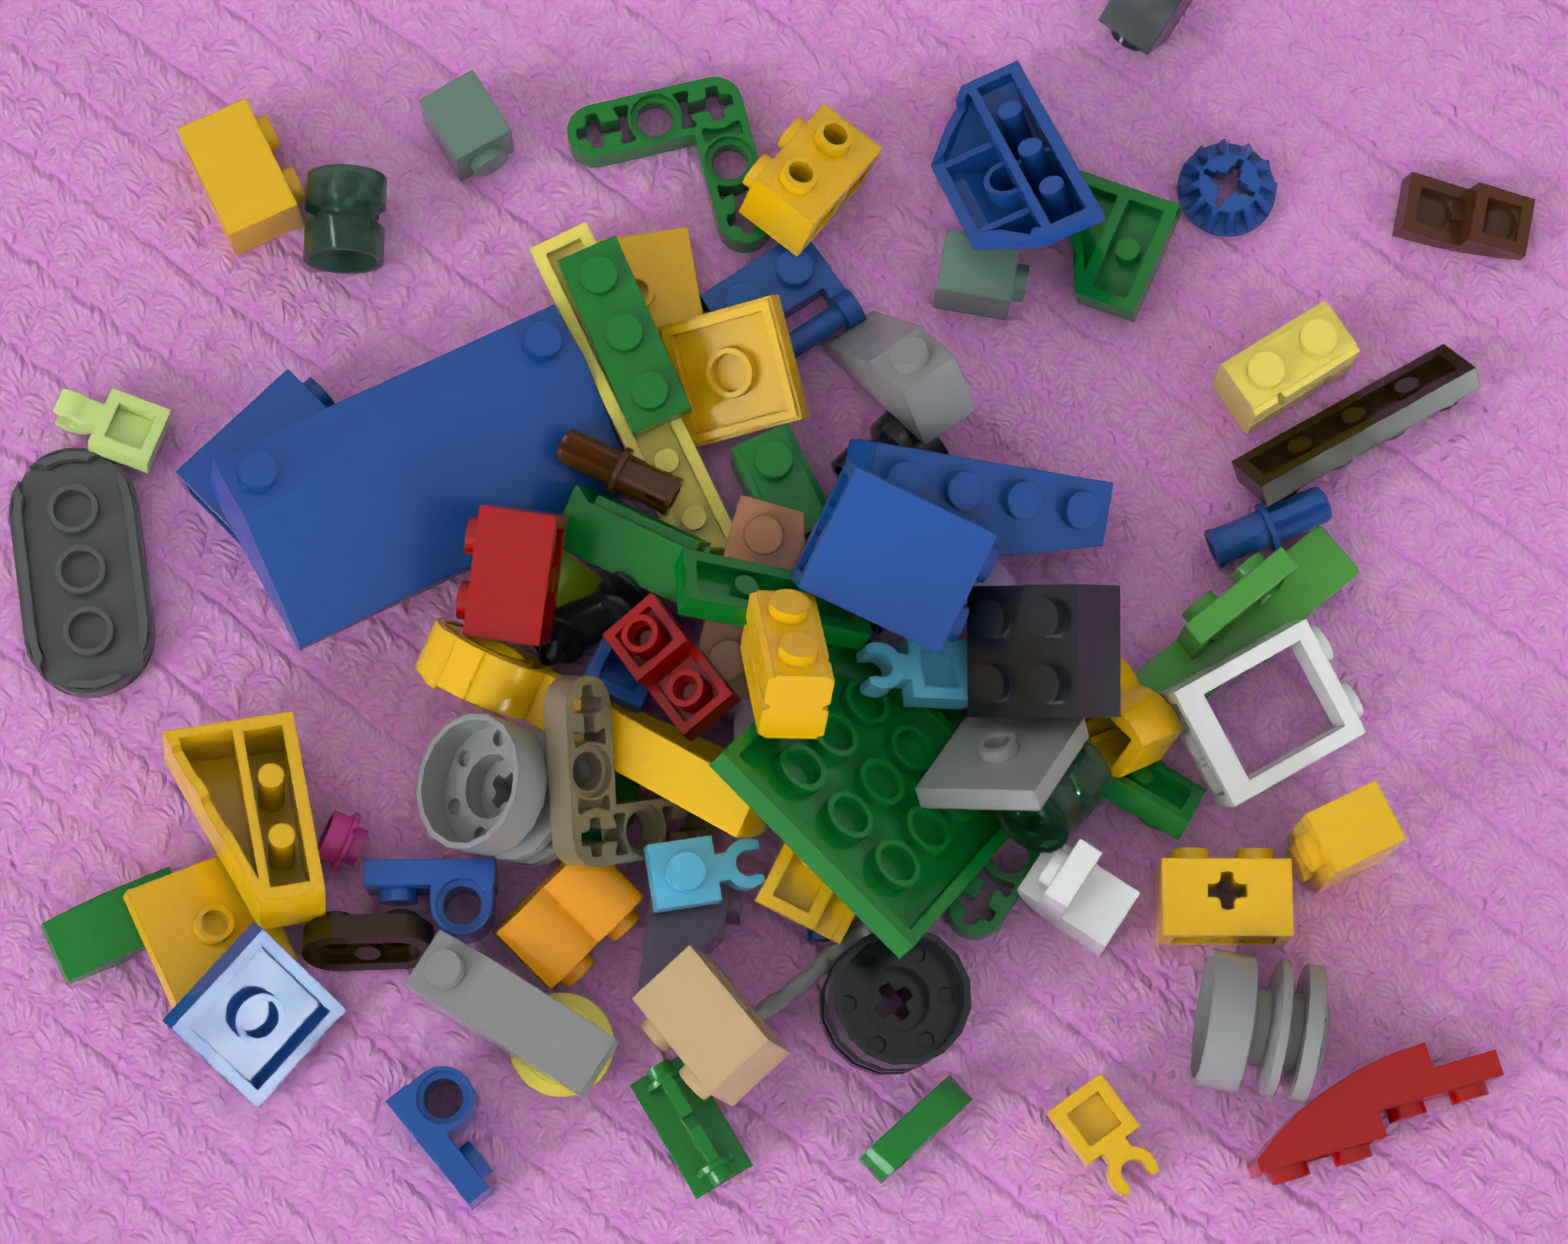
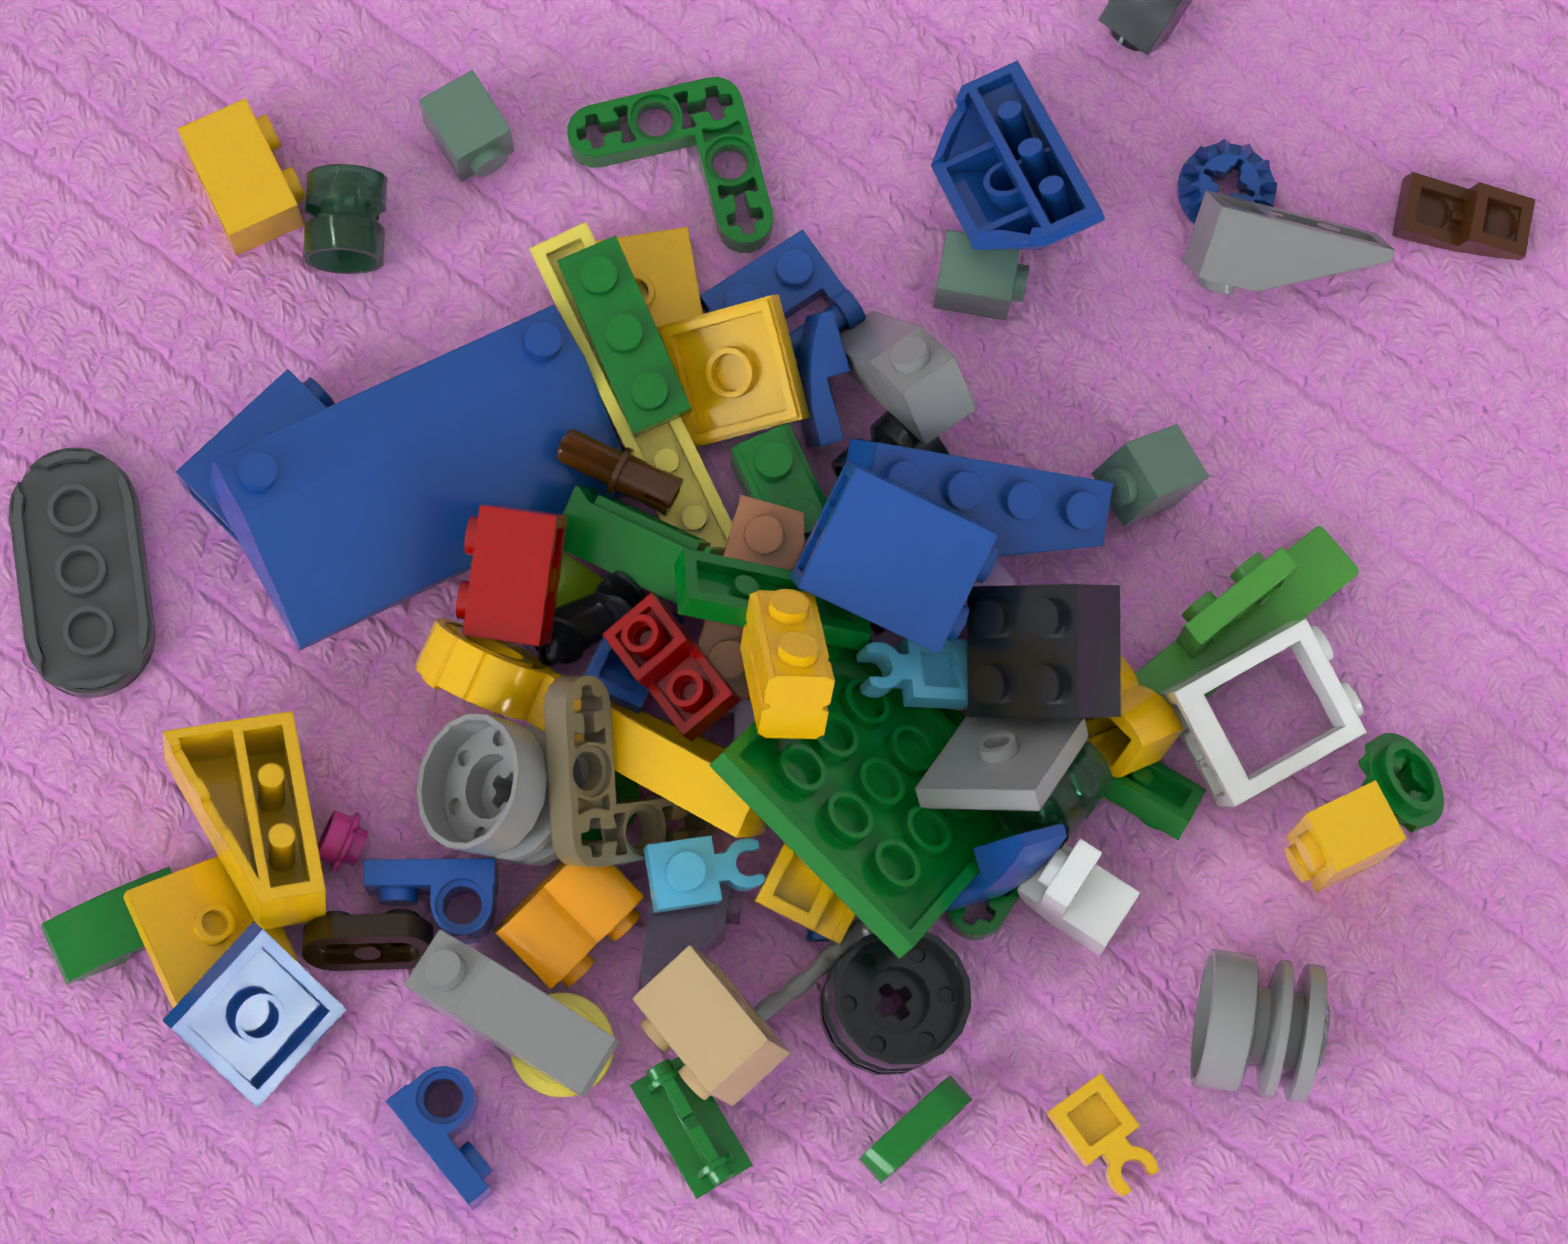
(120, 430): yellowish green plate -> none
(808, 179): yellow brick -> none
(819, 358): none -> blue slope
(1009, 864): none -> blue slope
(1122, 253): green wing -> none
(1151, 474): none -> sand green brick
(1257, 917): yellow brick -> none
(1268, 526): blue axle -> none
(1272, 247): none -> light grey slope
(1285, 367): light yellow brick -> none
(1348, 1116): red slope -> none
(1356, 425): dark brown plate -> none
(1405, 779): none -> green gear

